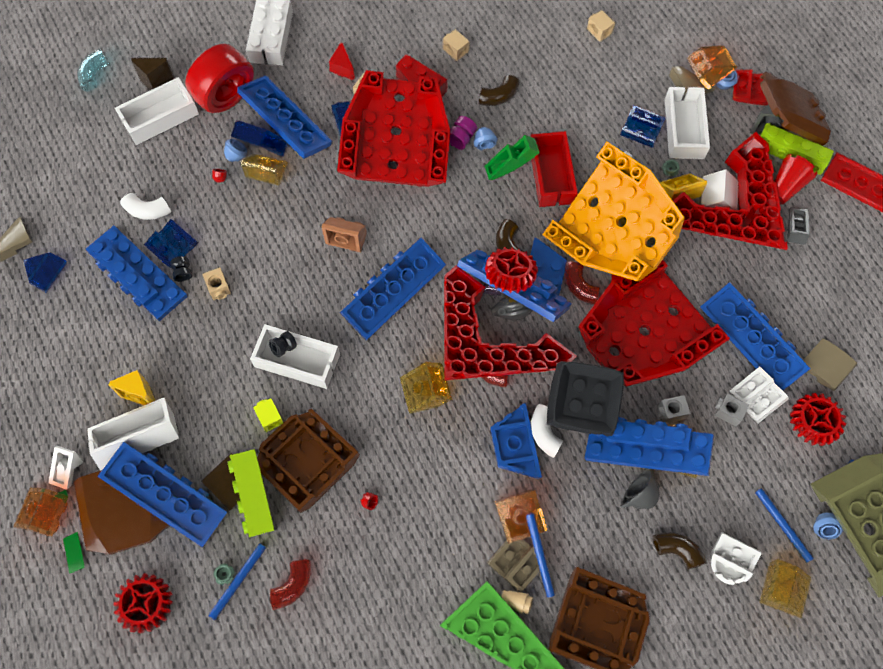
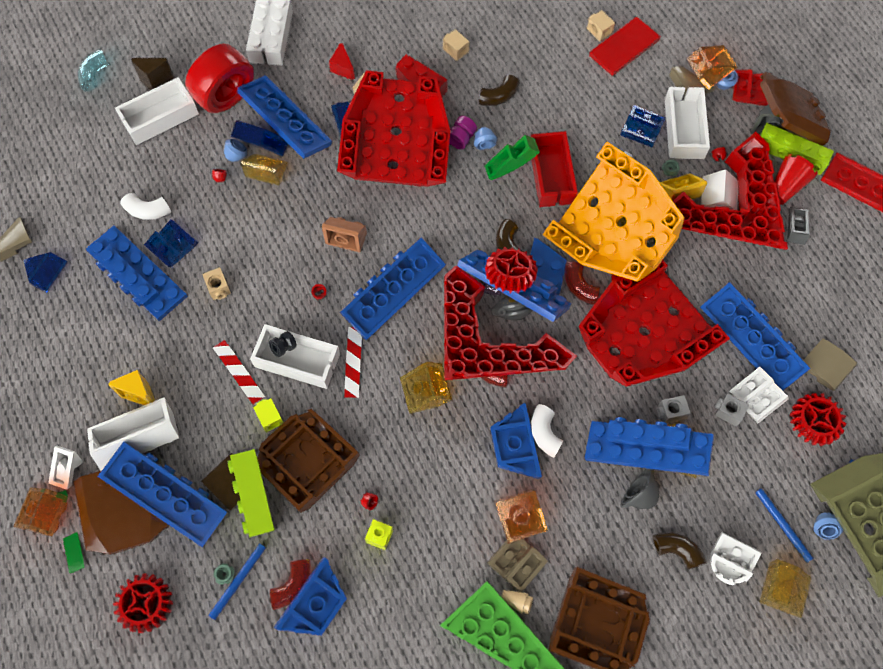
(181, 269): black wheel -> none
(238, 372): none -> sticker
(314, 604): none -> blue wing
(317, 288): none -> red hinge
(353, 360): none -> sticker
(379, 534): none -> neon yellow brick
(540, 555): blue bar -> none
(585, 398): black piece -> none
(624, 46): none -> red tile
(719, 153): none -> red hinge

